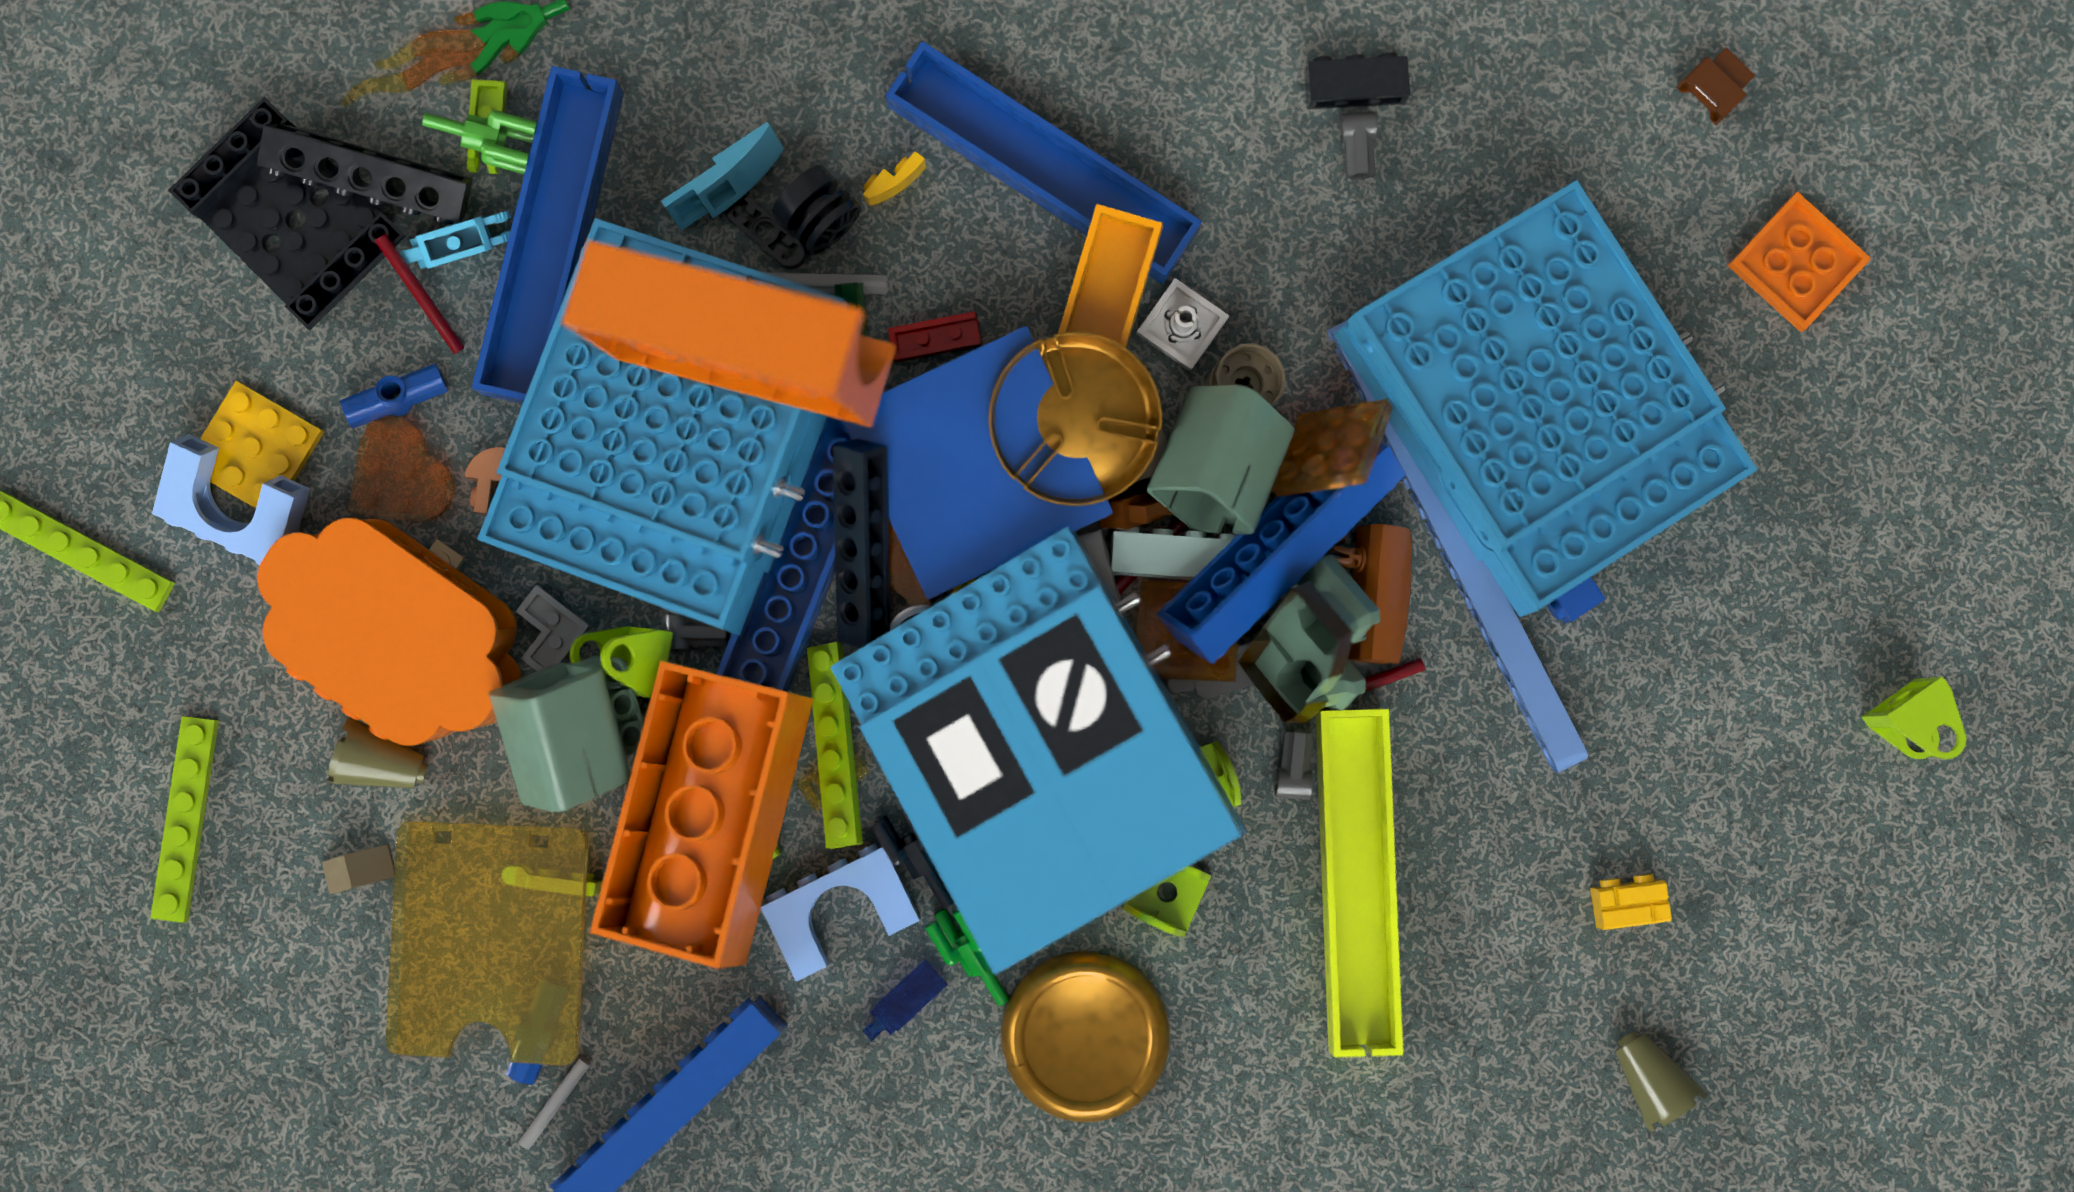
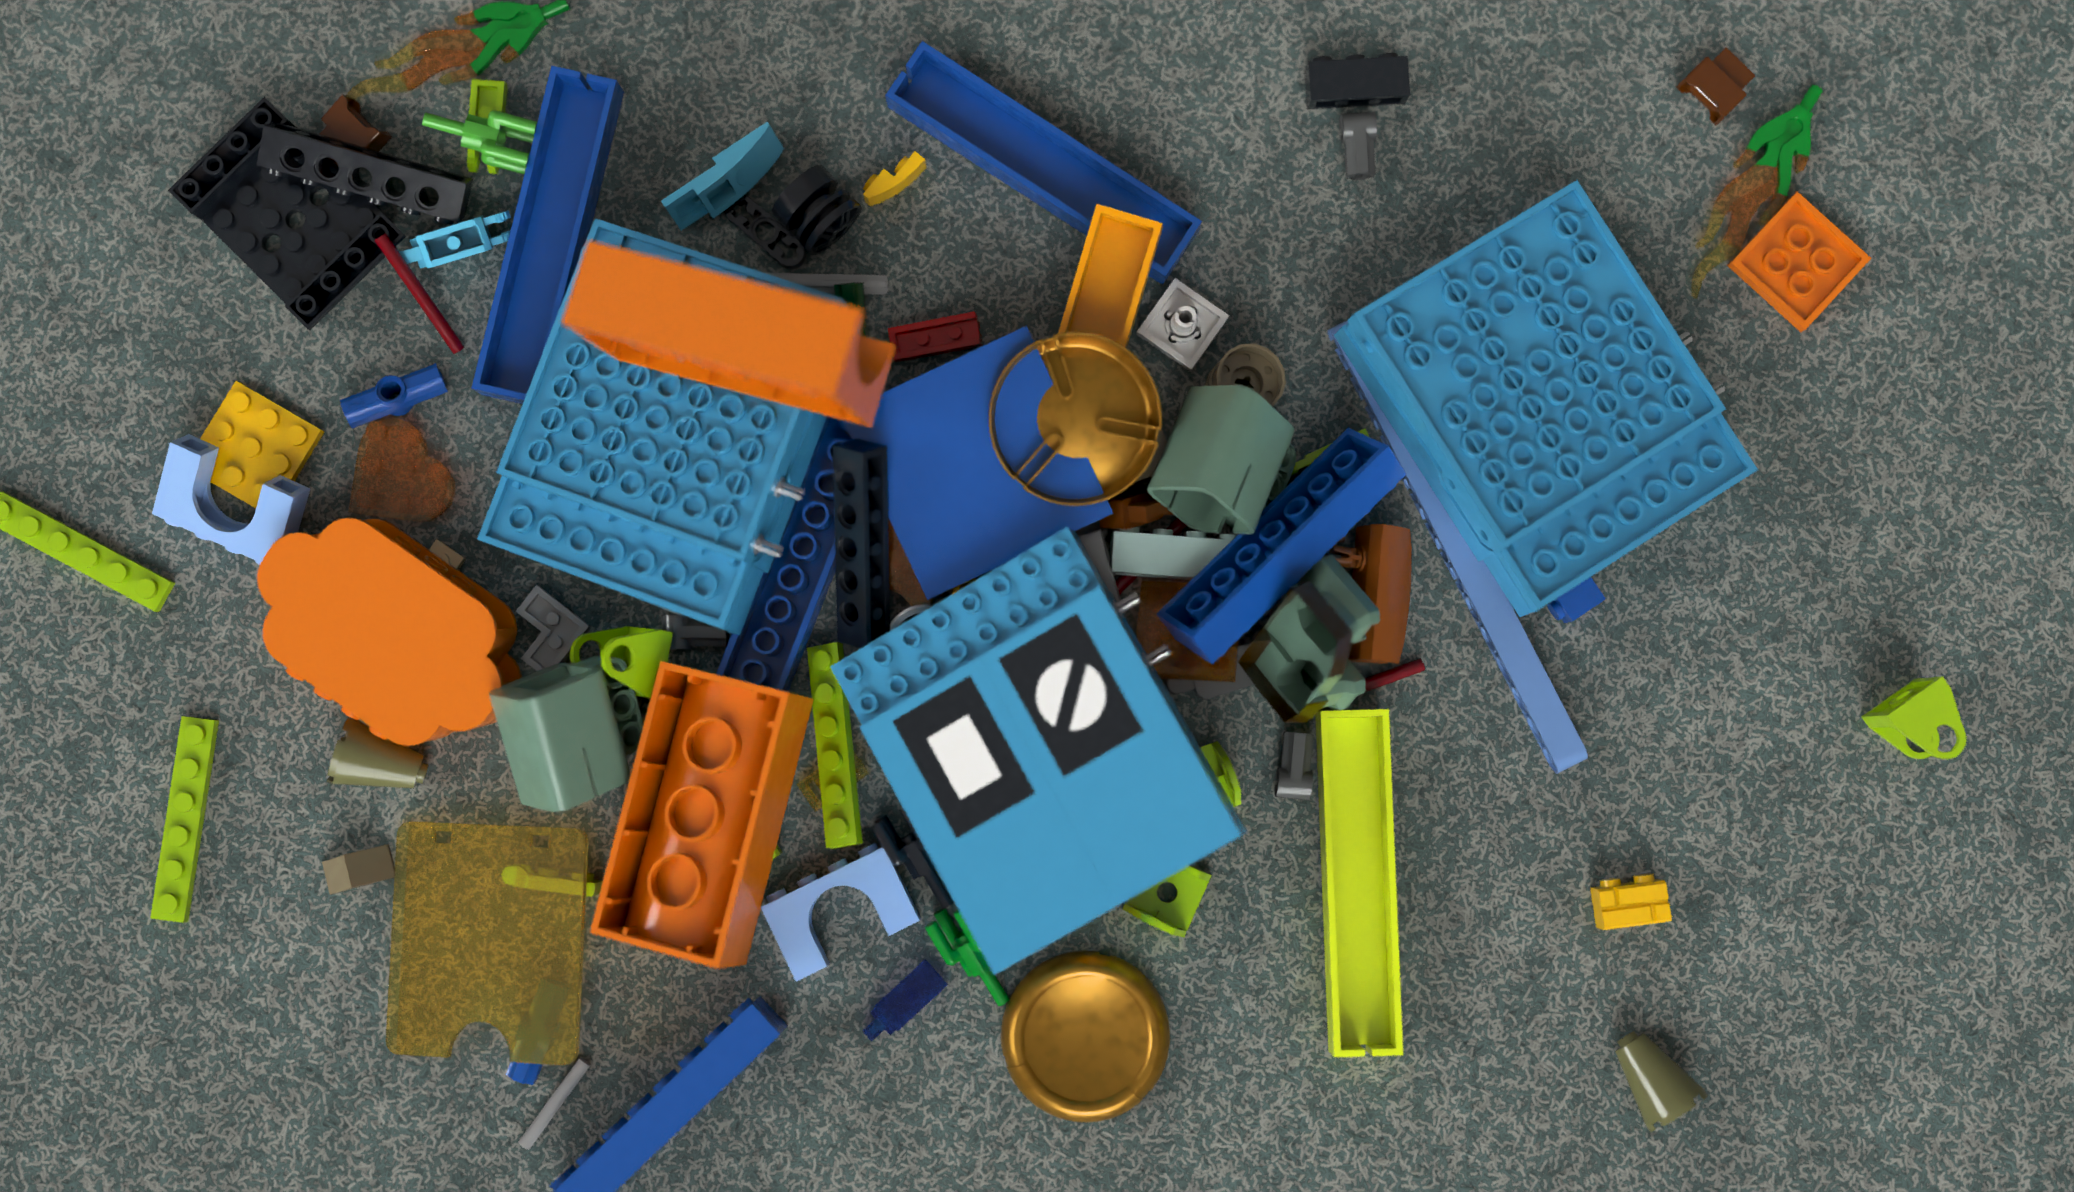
(349, 125): none -> reddish brown piece
(483, 471): nougat brick -> none
(1333, 448): clear orange plate -> none
(1769, 177): none -> piece

